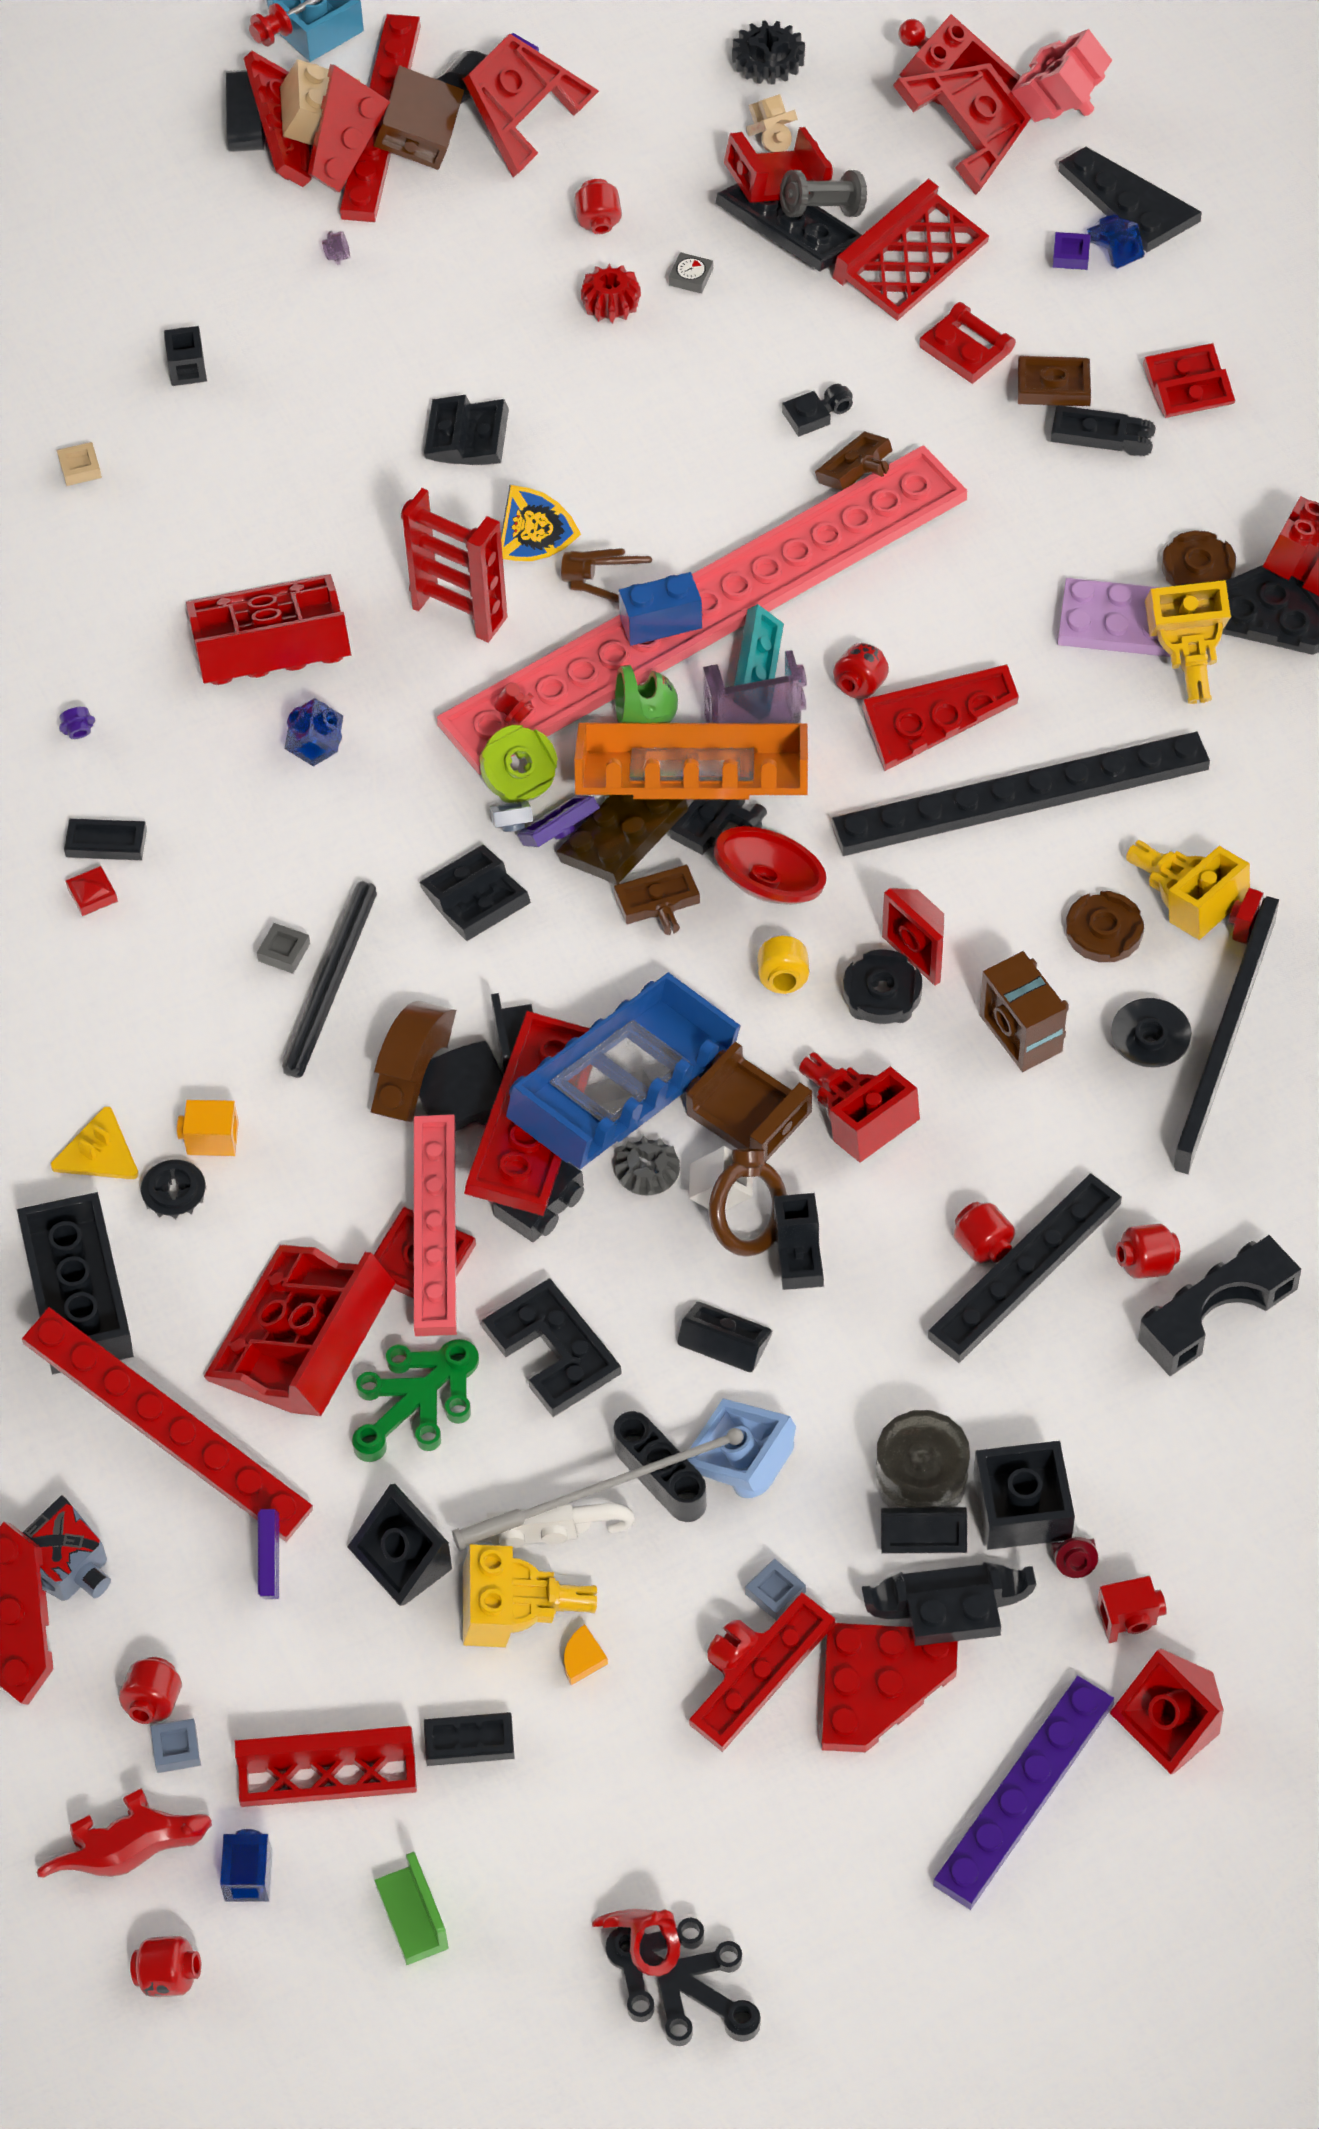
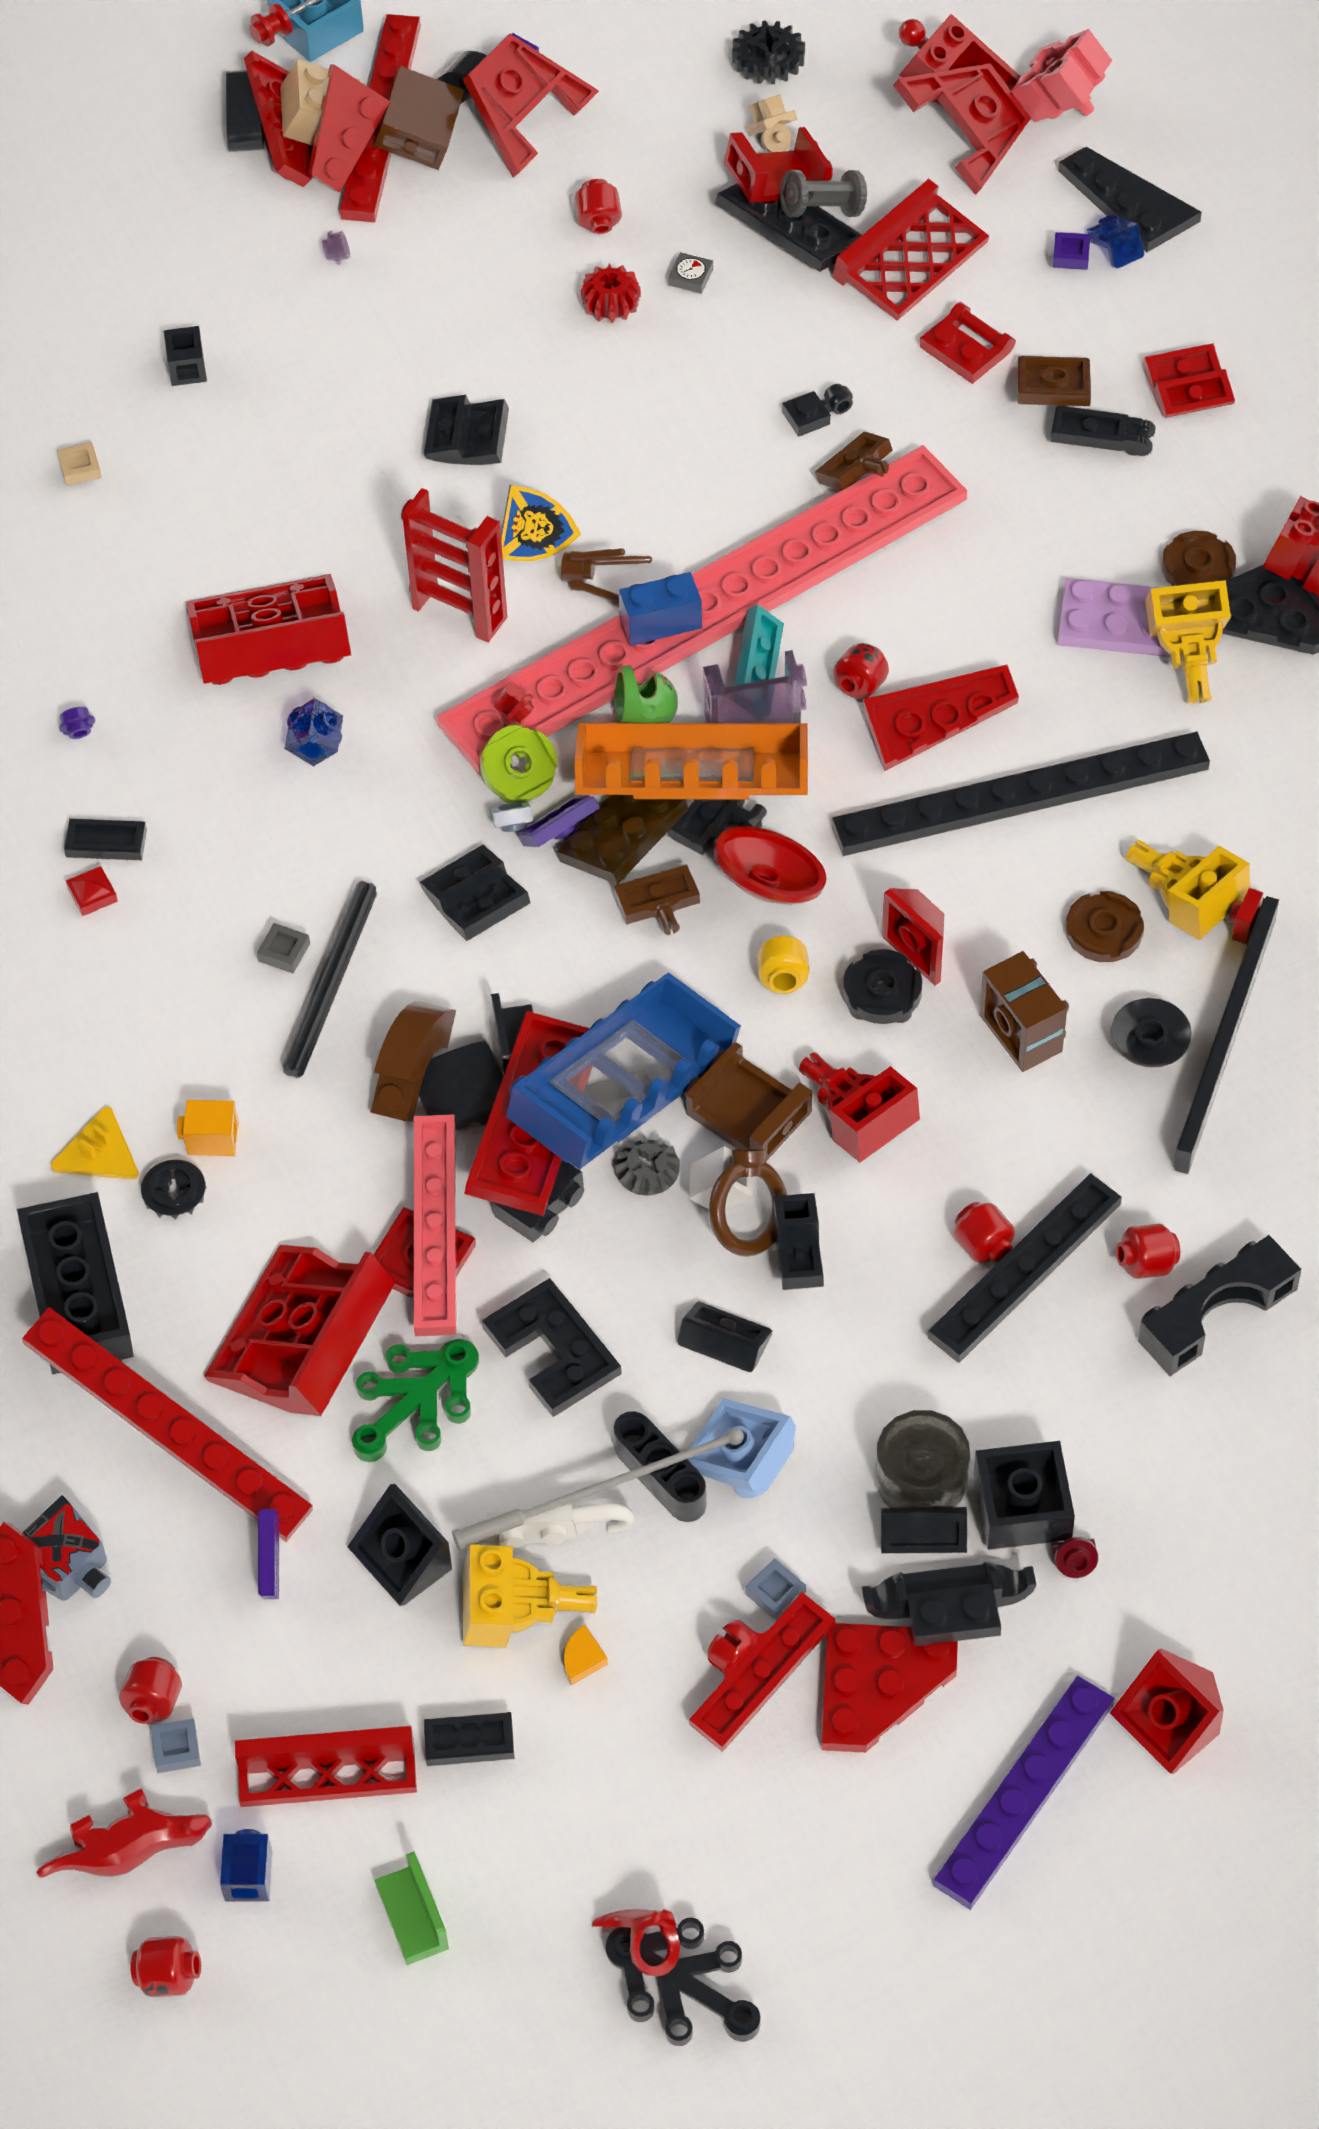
(1130, 1607): red brick -> none

